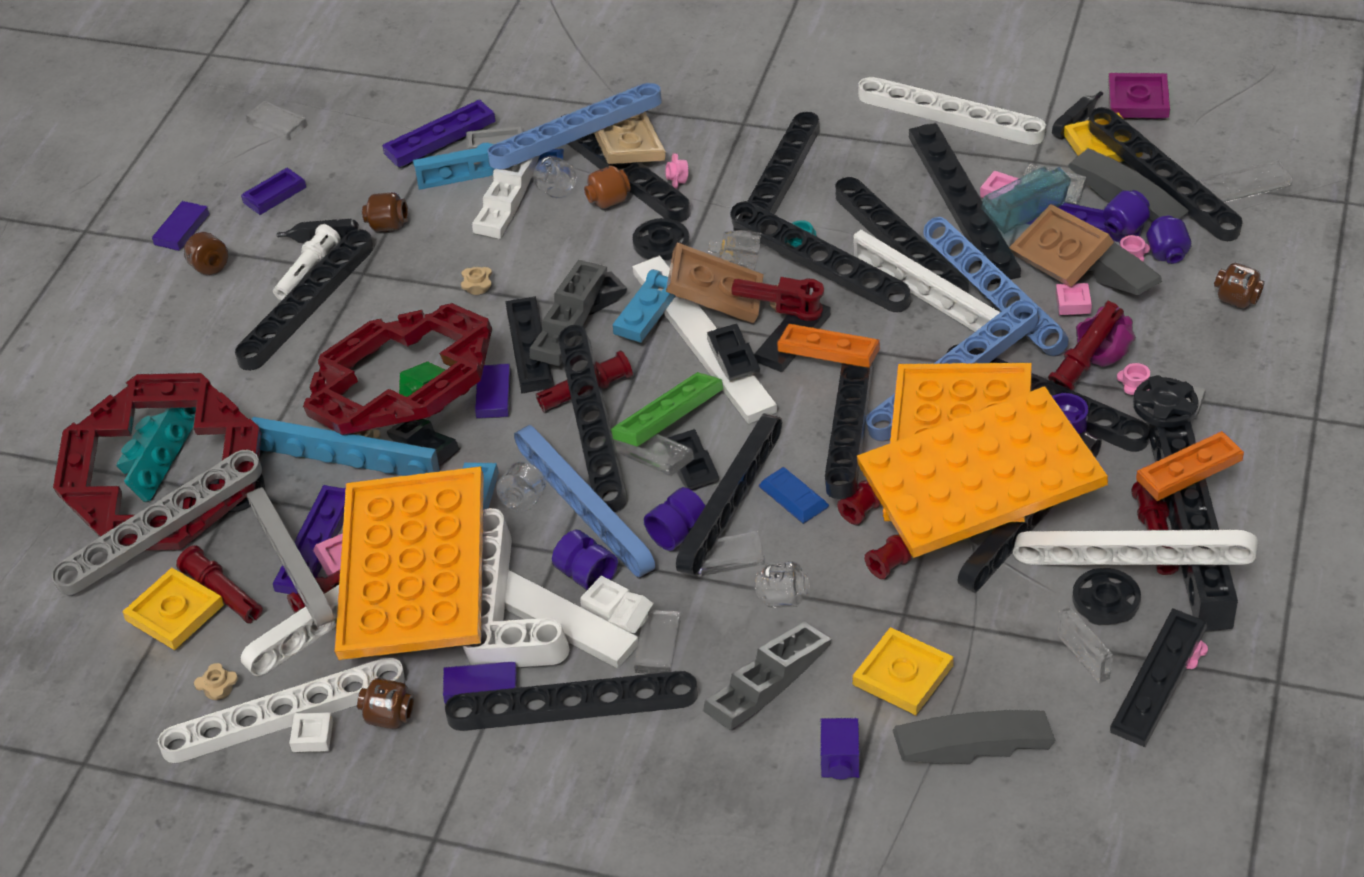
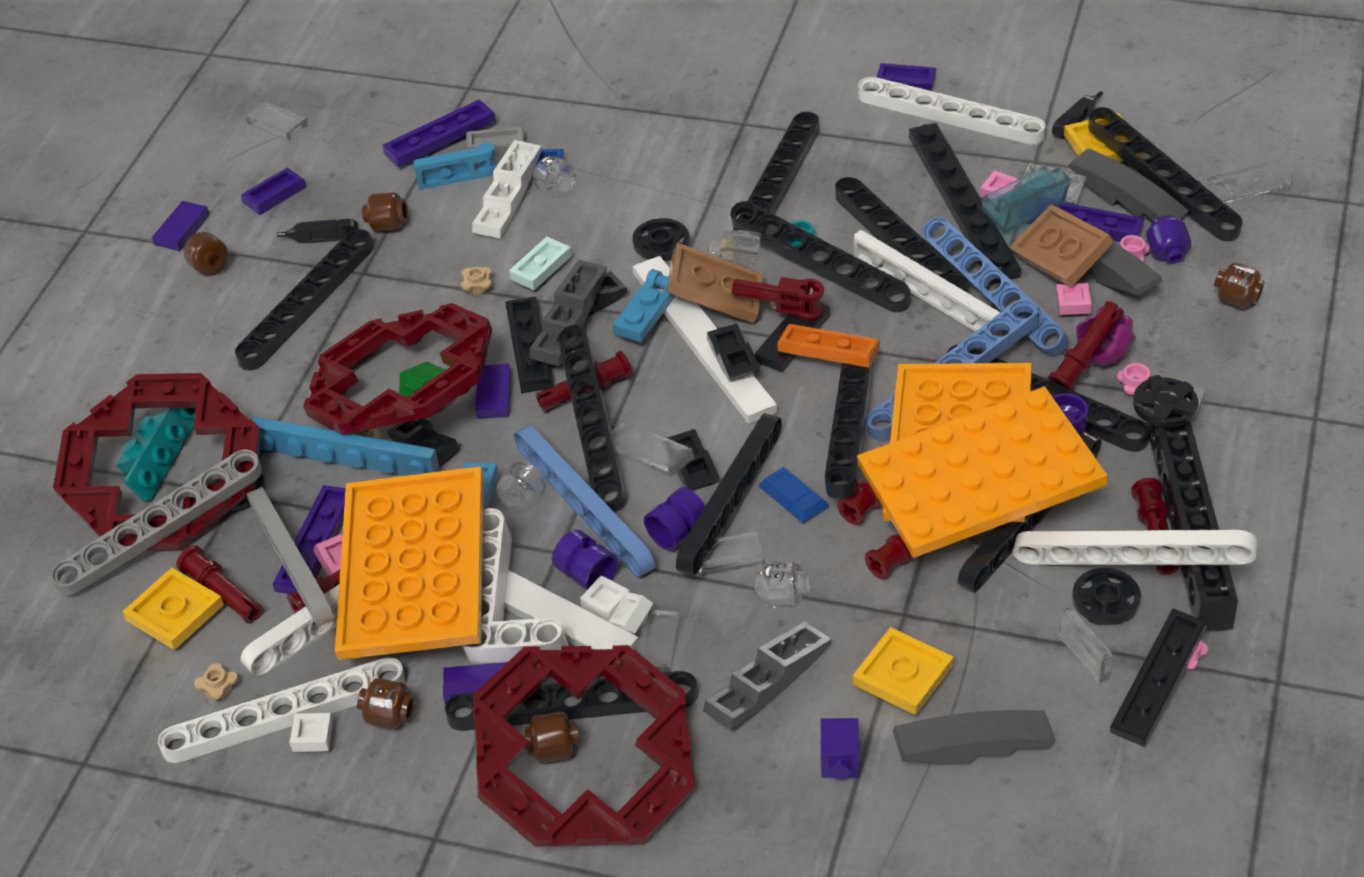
(311, 255): white pin -> none
(540, 263): none -> light aqua plate
(551, 737): none -> reddish brown head
(574, 126): medium blue beam -> none
(588, 818): none -> dark red plate
(607, 187): dark orange head -> none
(631, 141): tan tile -> none
(641, 190): black beam -> none
(667, 409): bright green tile -> none
(676, 171): bright pink plate -> none
(909, 75): none -> dark purple tile
(1126, 212): dark purple head -> none
(1139, 95): magenta plate -> none
(1189, 465): orange tile -> none

